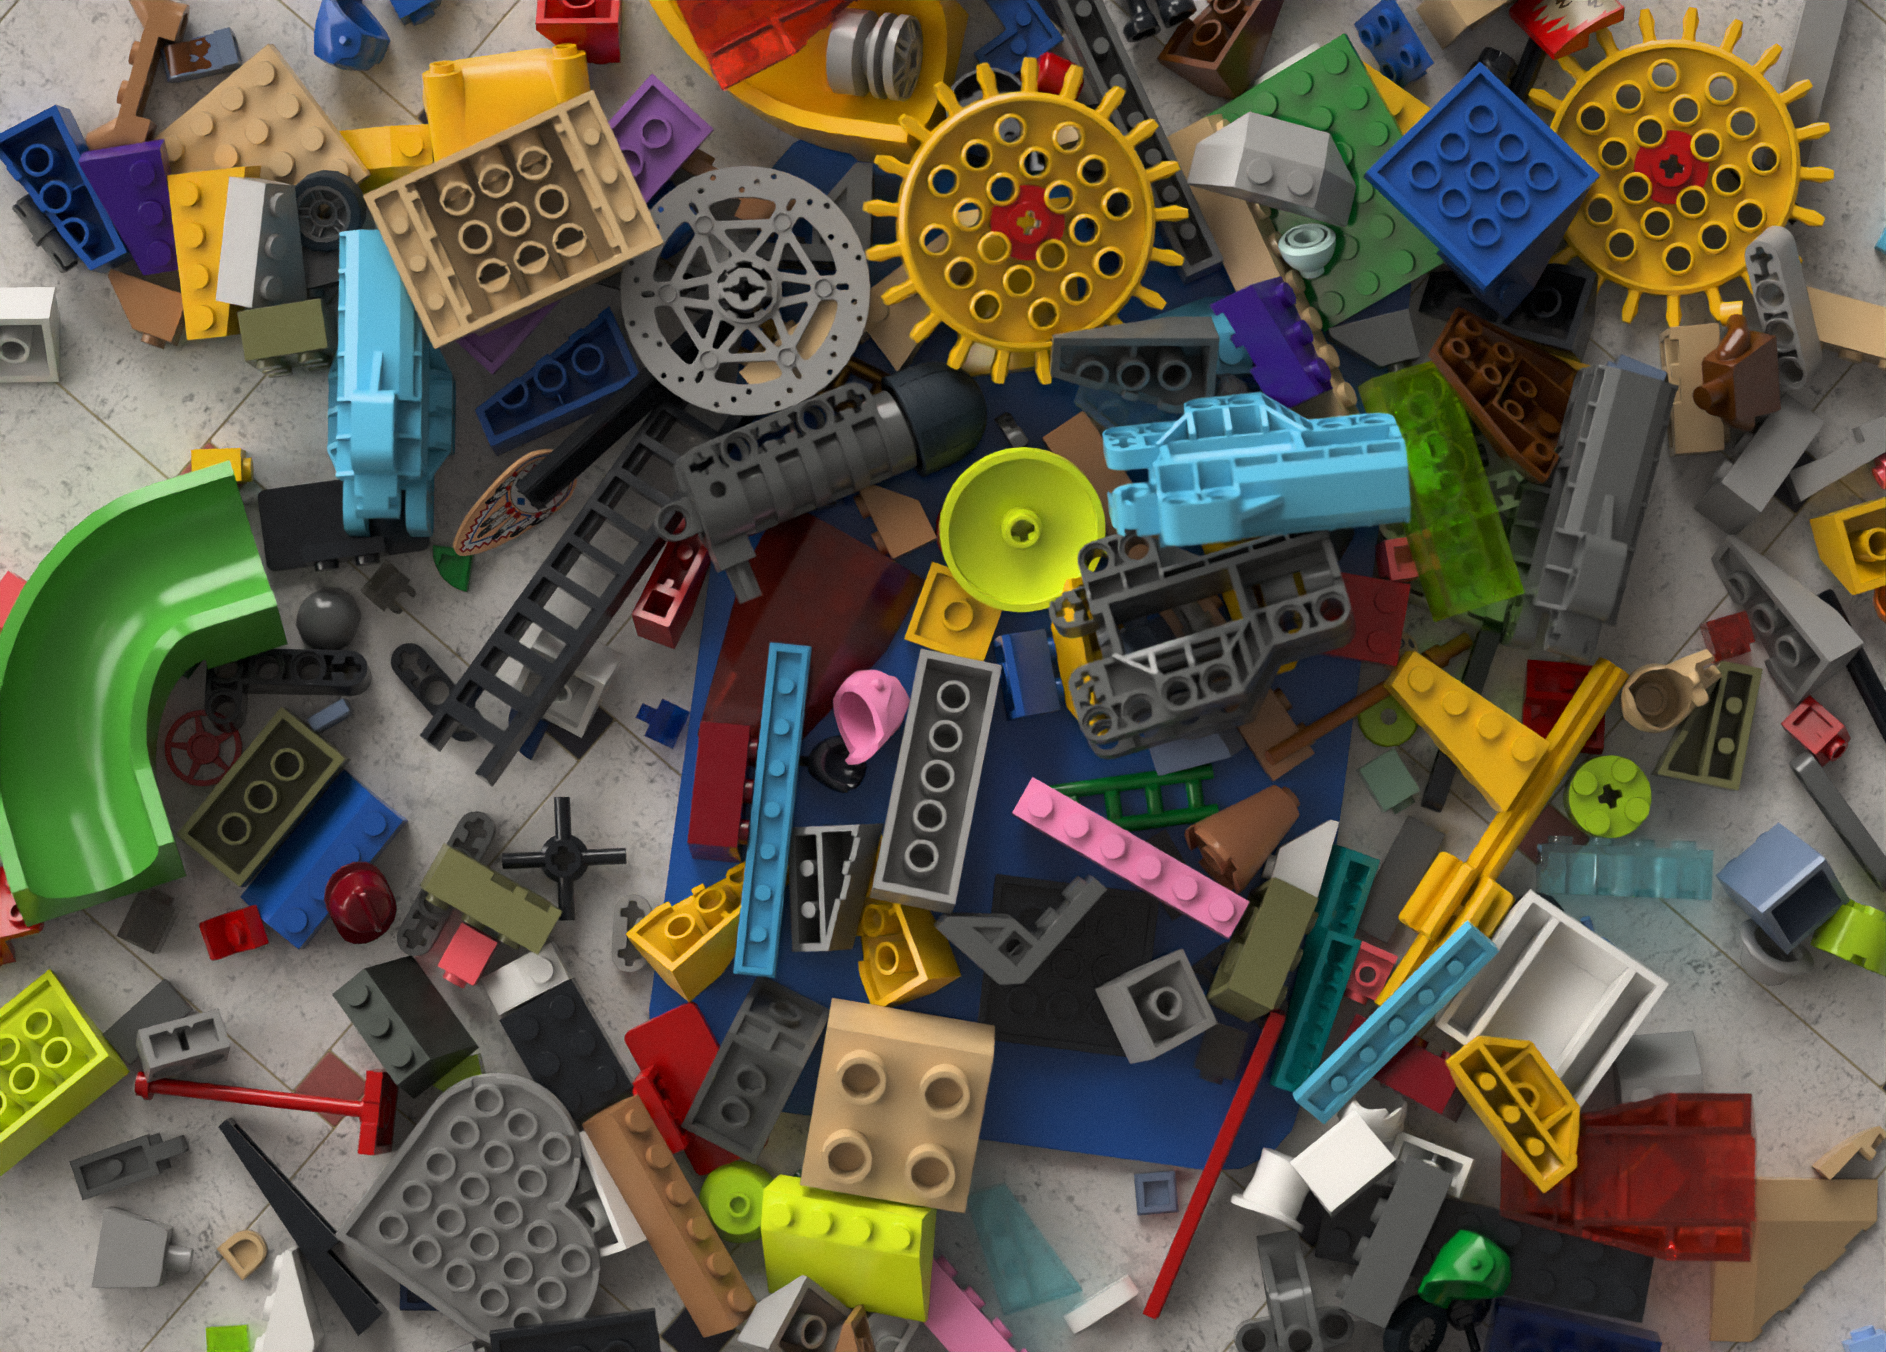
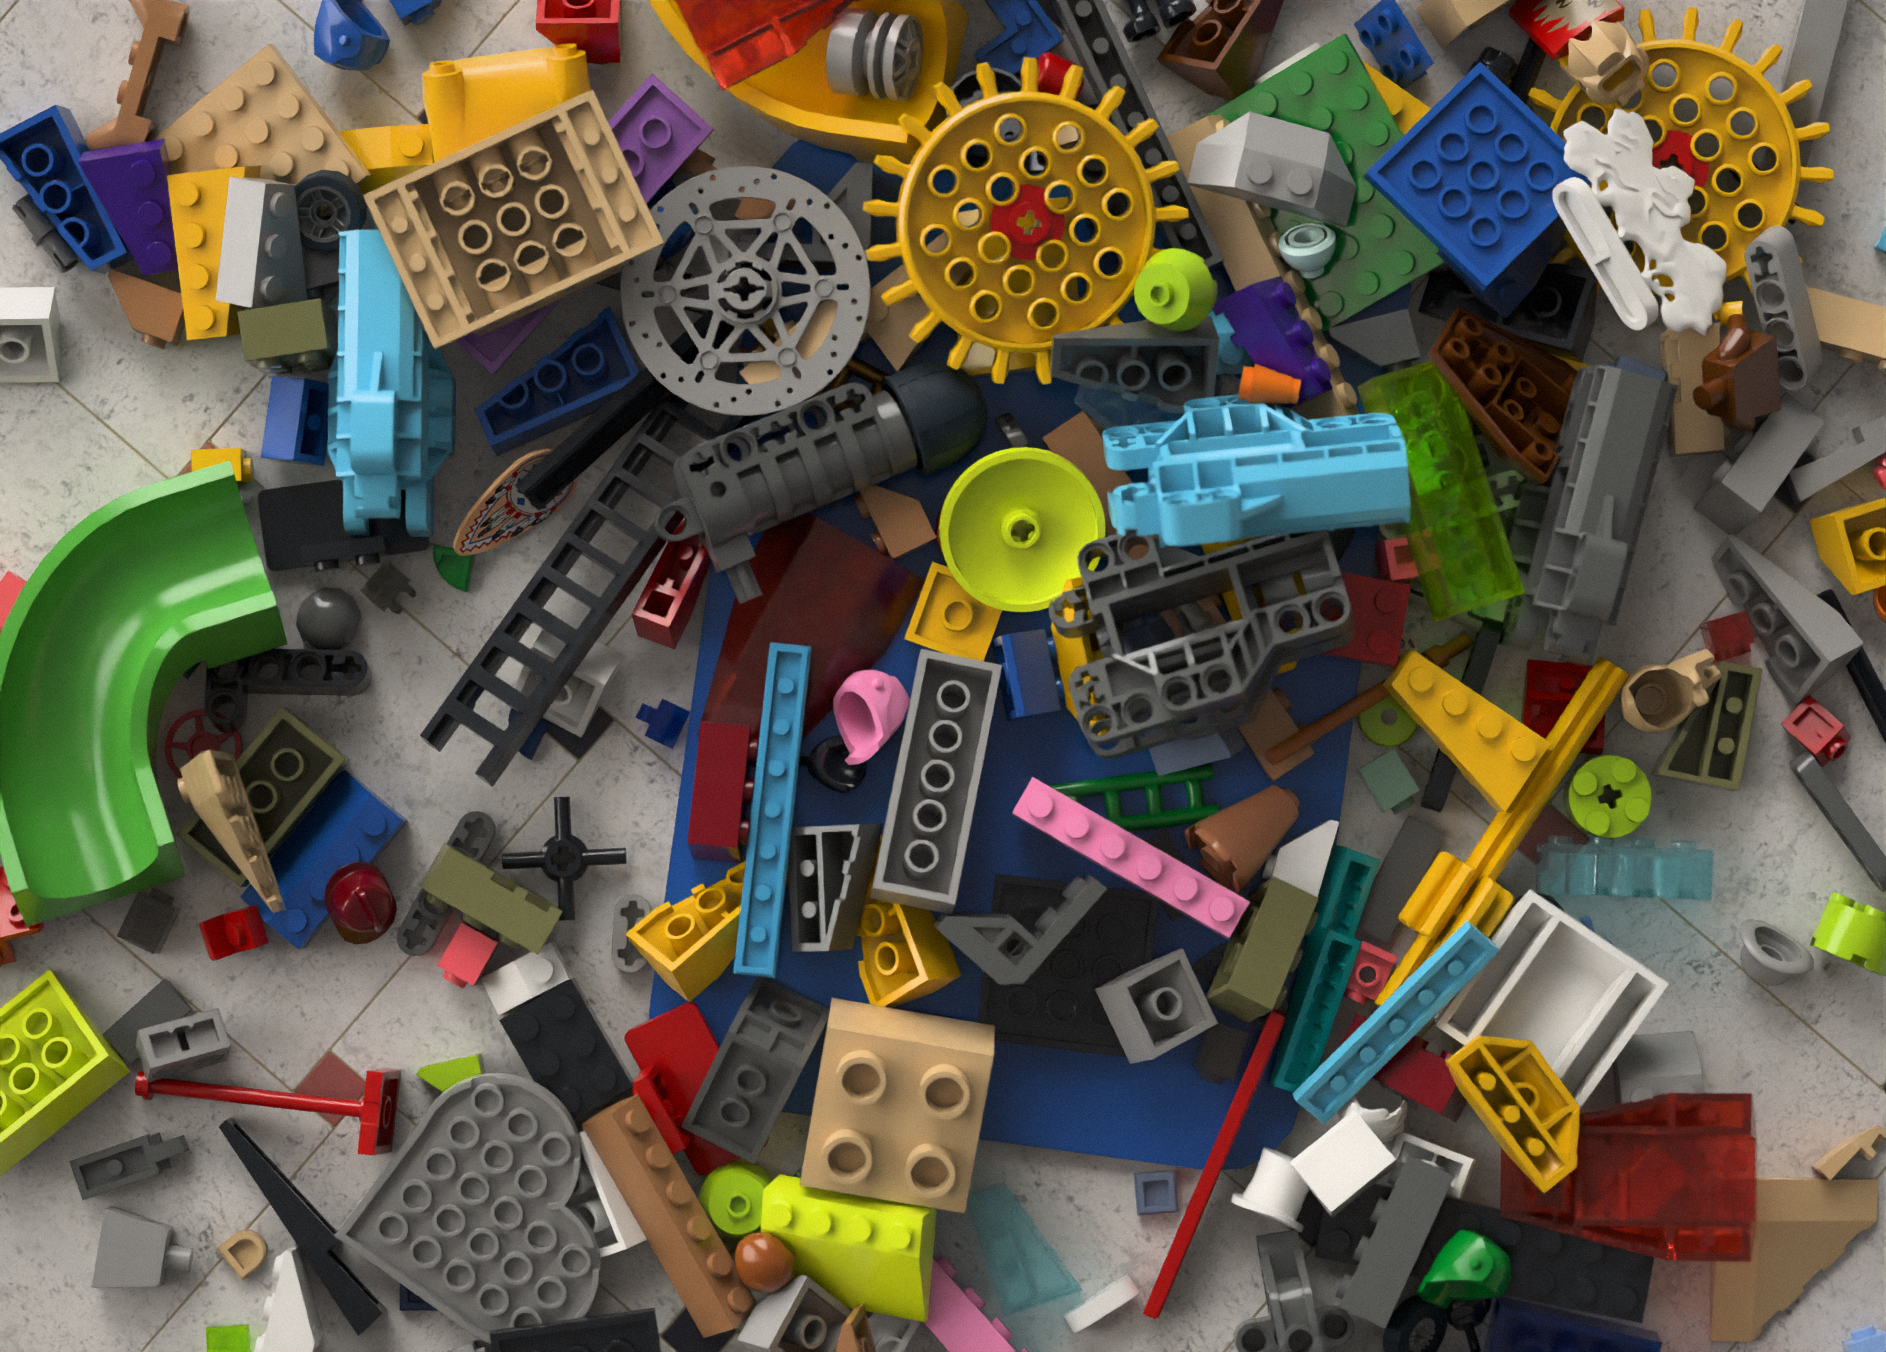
(201, 57): leg -> none
(221, 801): none -> tan slope
(296, 421): none -> blue brick
(331, 715): sand blue tile -> none
(406, 1023): pearl dark grey slope -> none
(409, 676): black beam -> none
(764, 1263): none -> dark orange hair
(1175, 290): none -> lime cone
(1268, 386): none -> orange cone
(1600, 57): none -> tan helmet
(1648, 210): none -> white plant
(1783, 886): sand blue slope -> none

